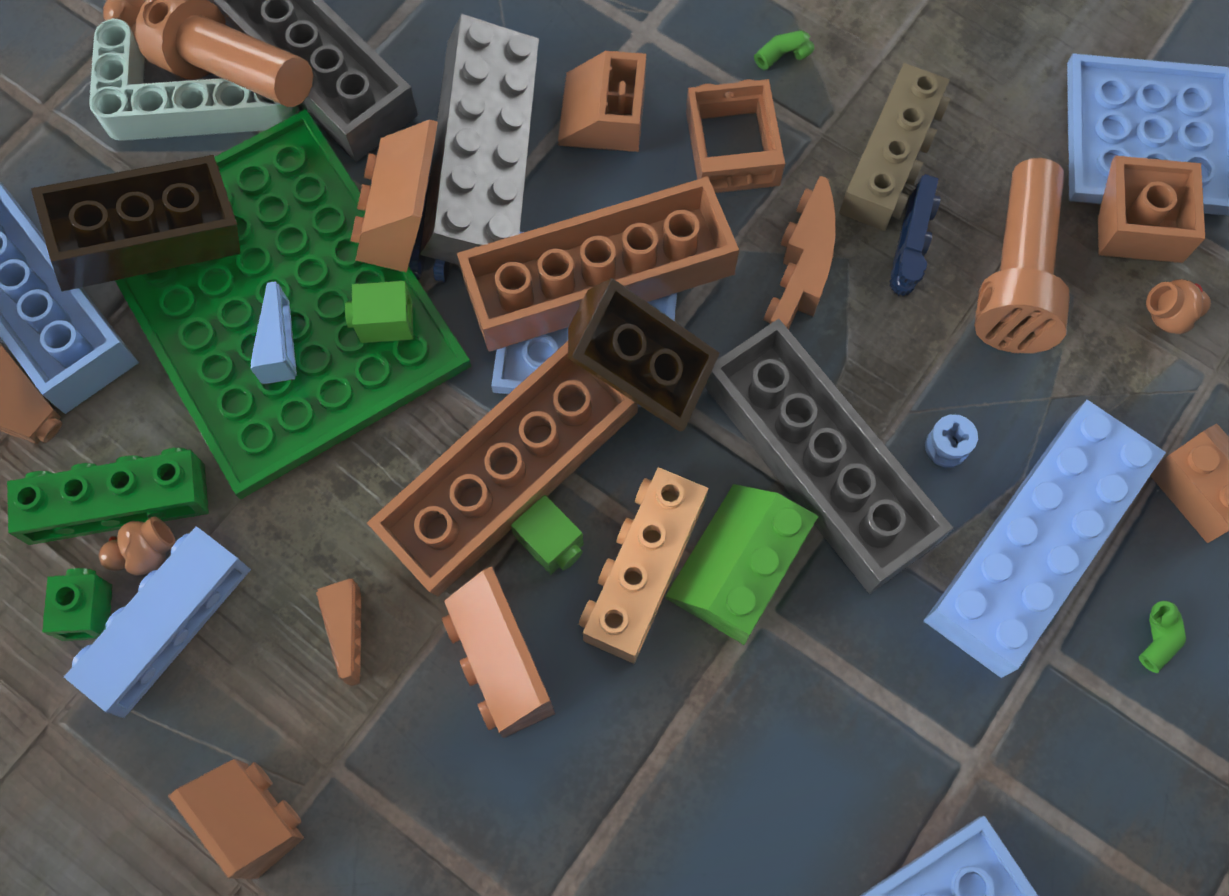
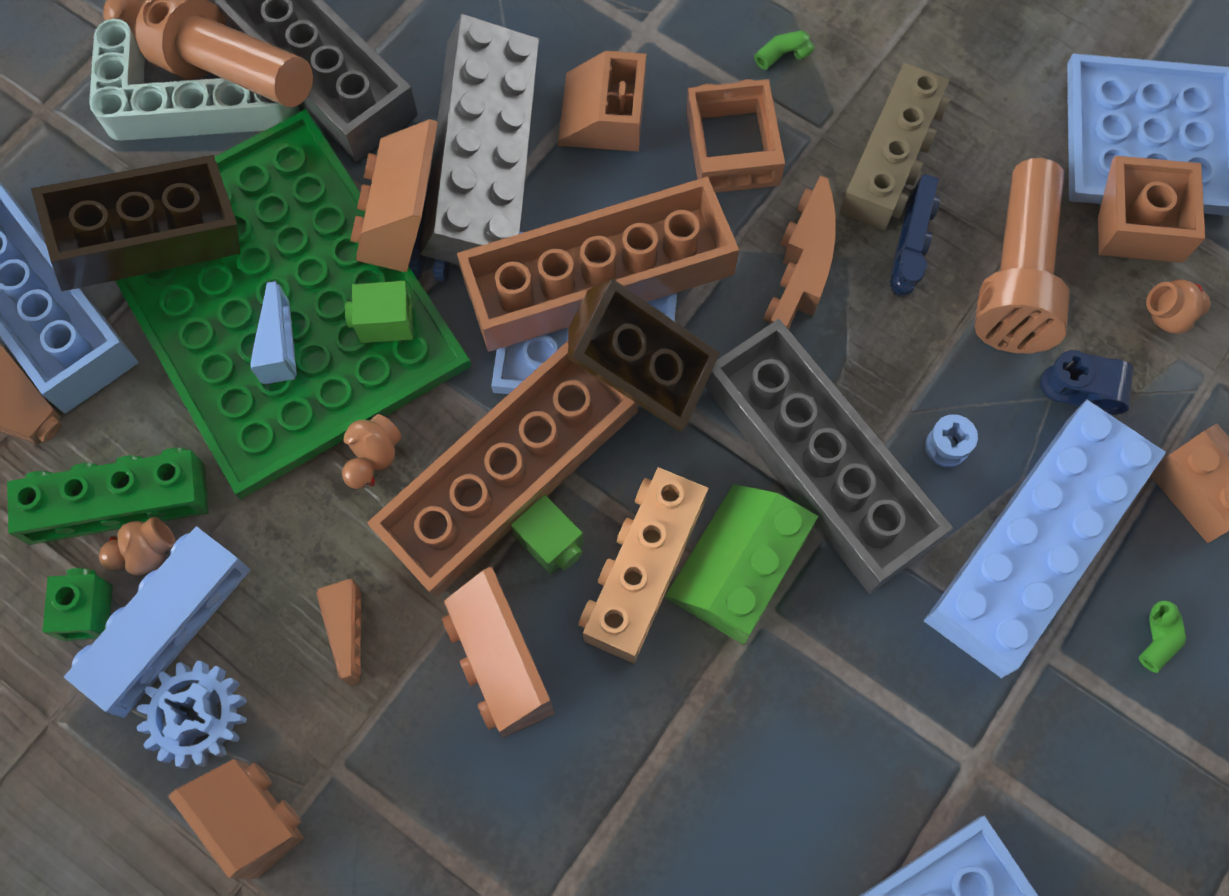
(179, 728): none -> light blue gear
(373, 445): none -> nougat animal
(1089, 378): none -> dark blue piece

